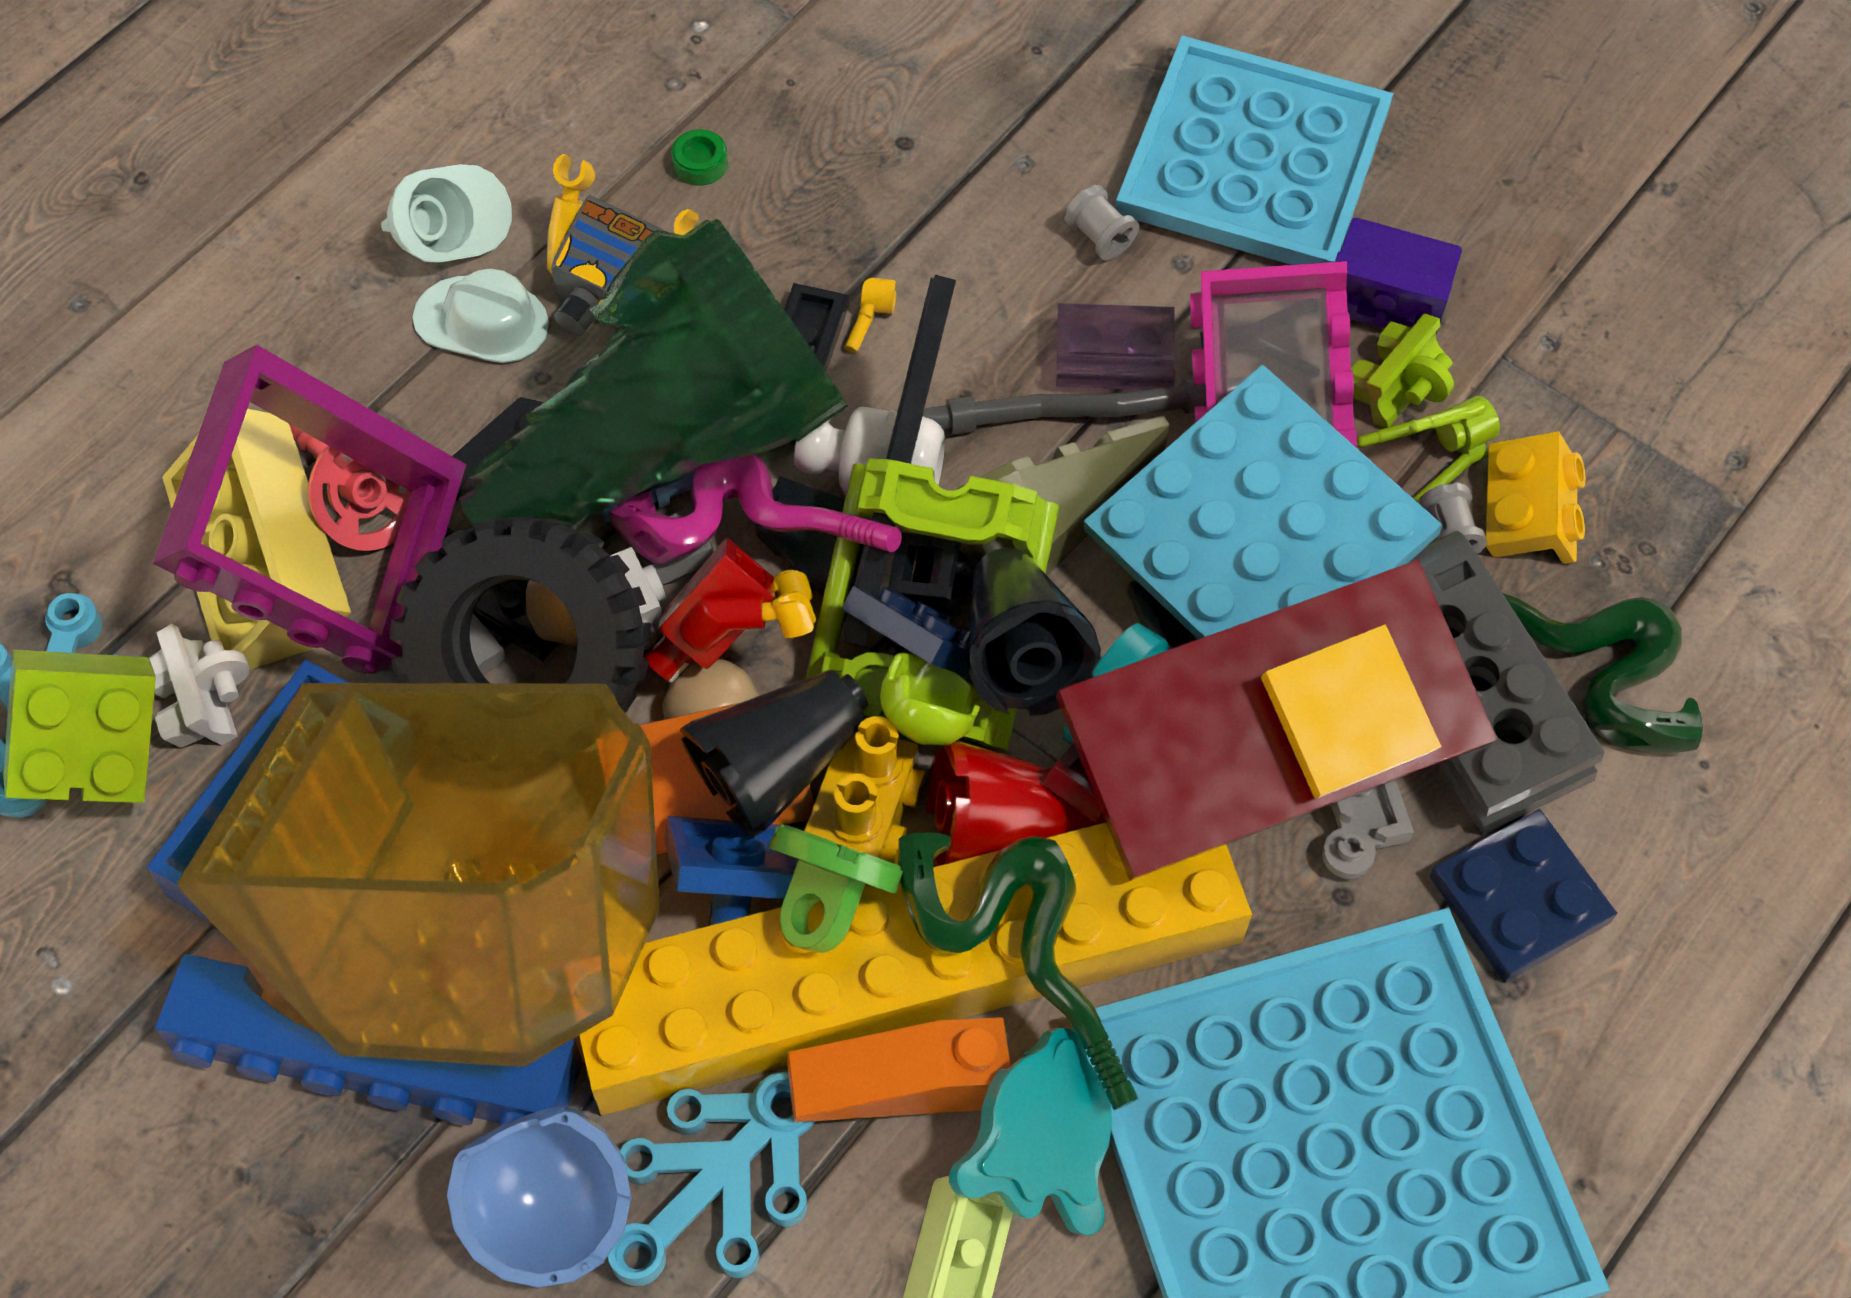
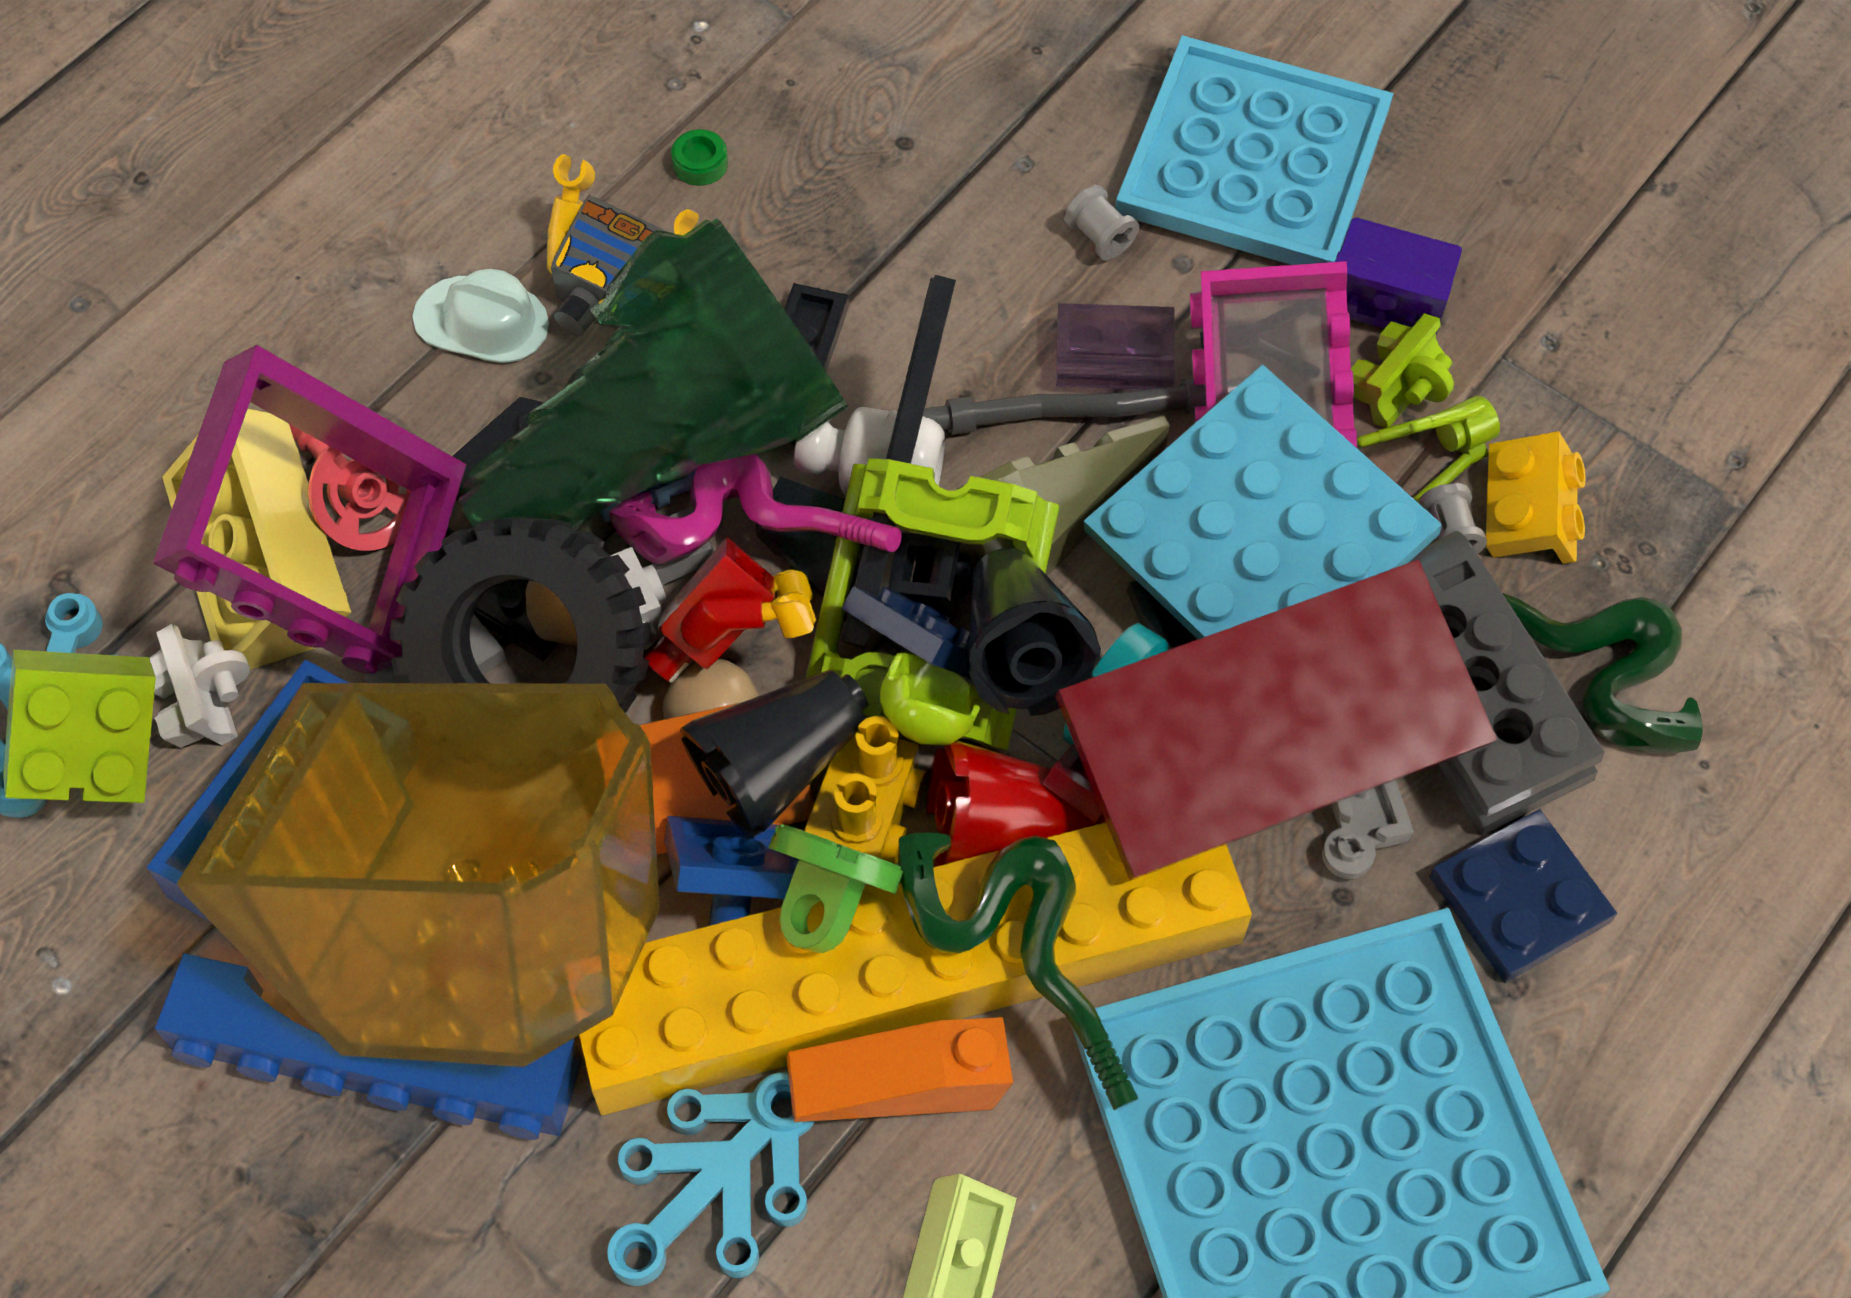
(449, 213): light aqua piece -> none
(540, 1197): medium blue cylinder -> none
(876, 296): yellow hand -> none
(1042, 1135): teal tile -> none
(1350, 711): yellow tile -> none

